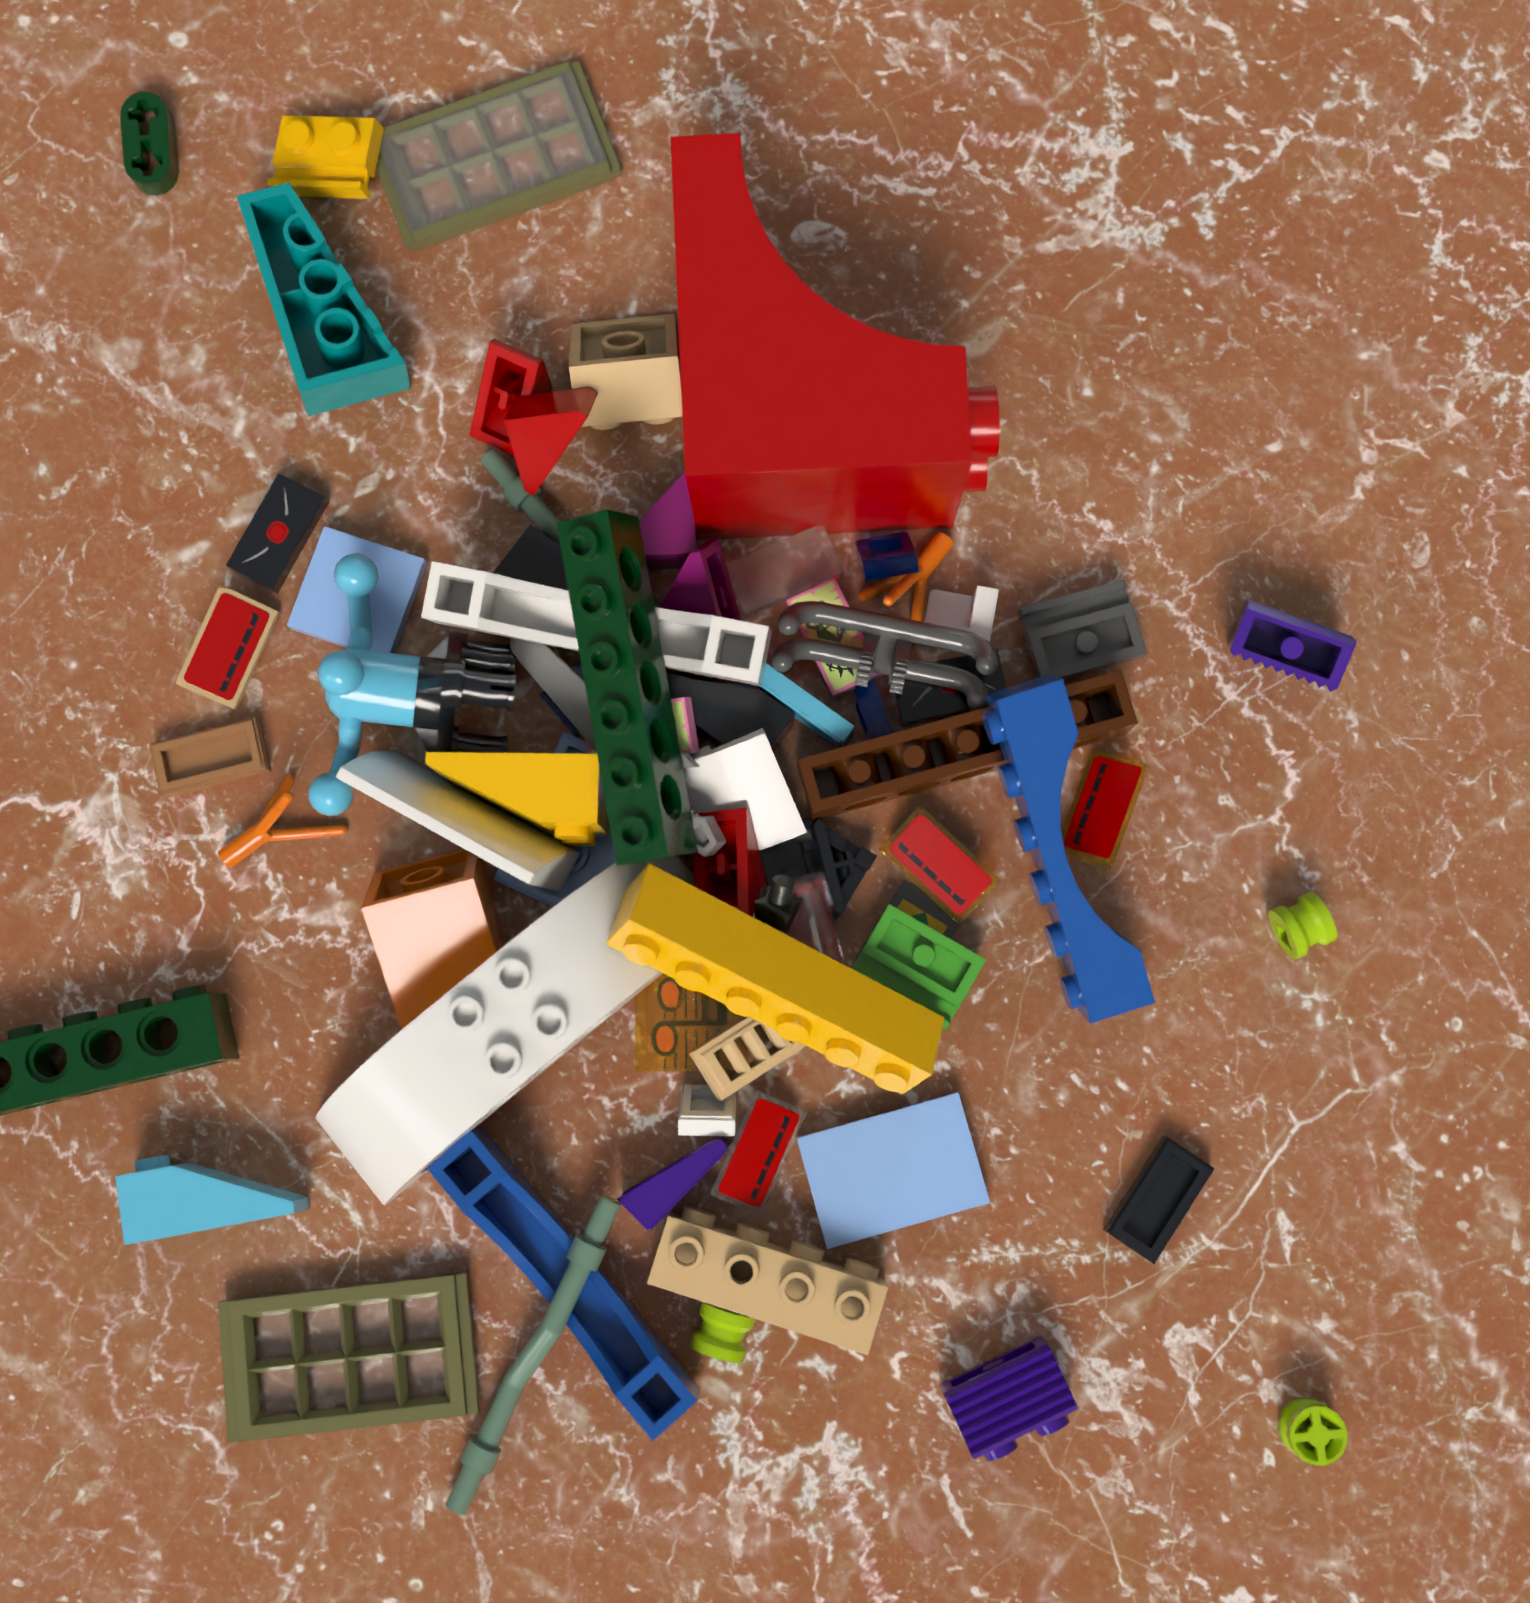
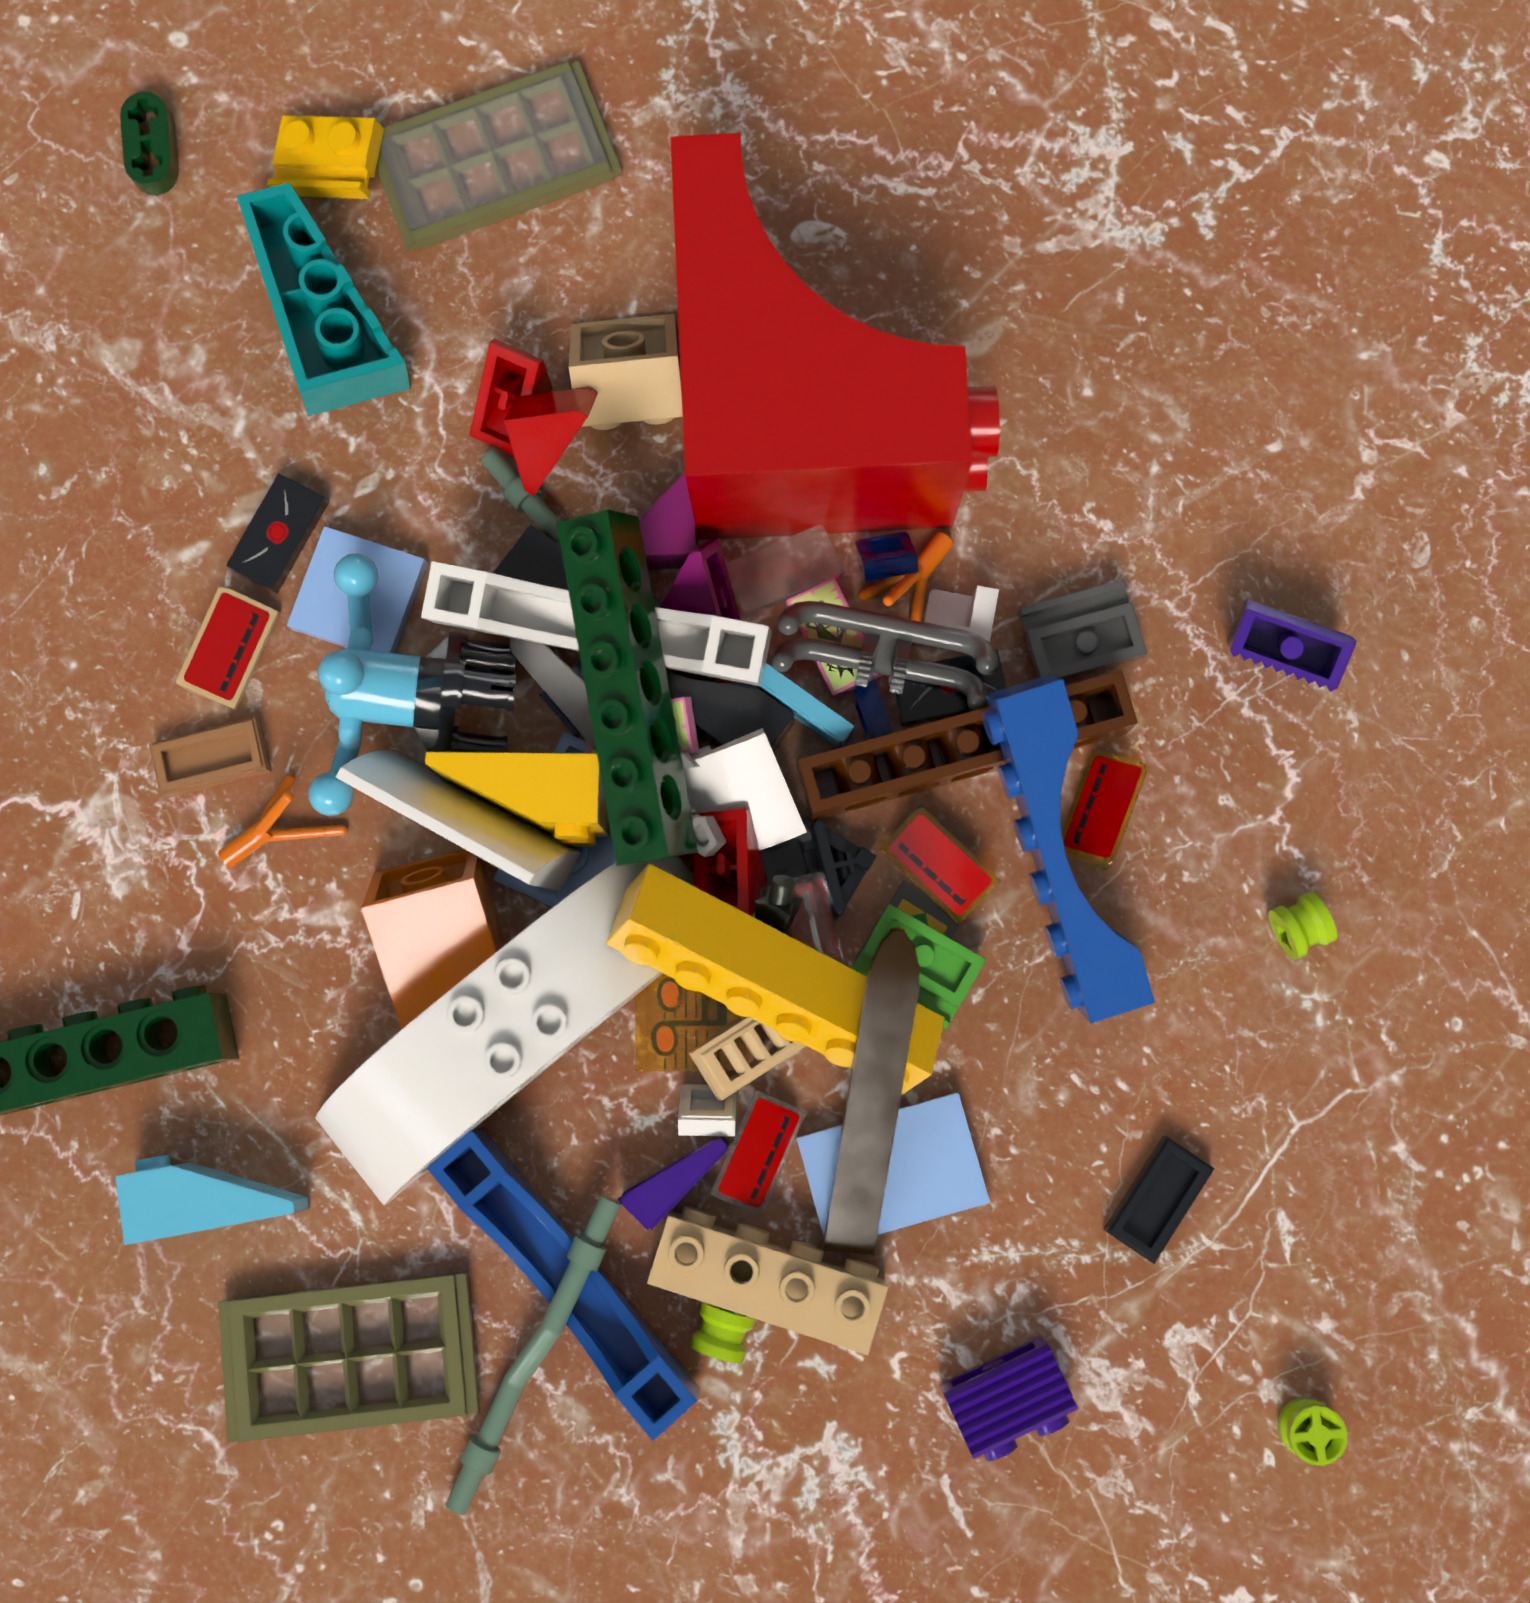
(873, 1096): none -> piece

